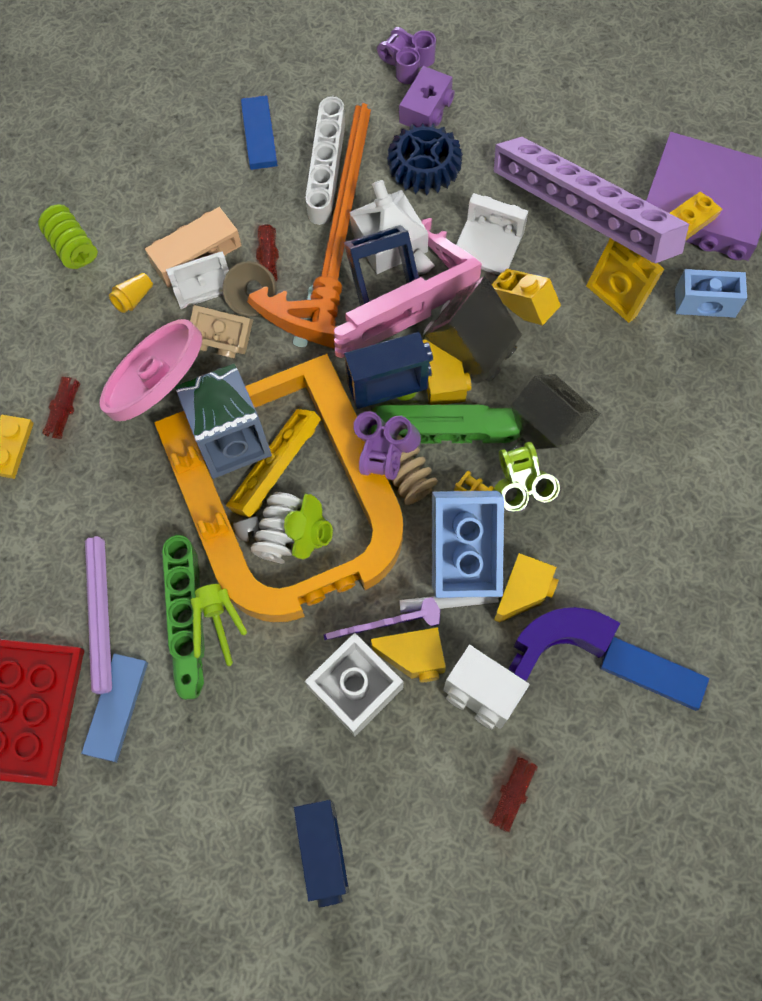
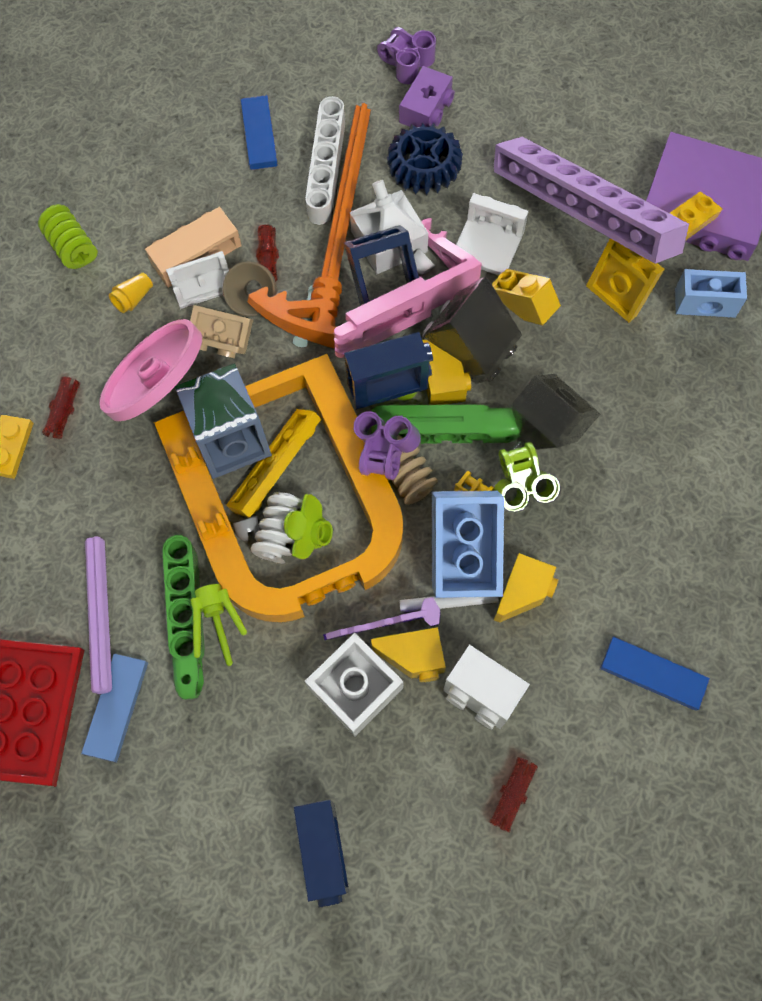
(563, 626): dark purple arch -> none

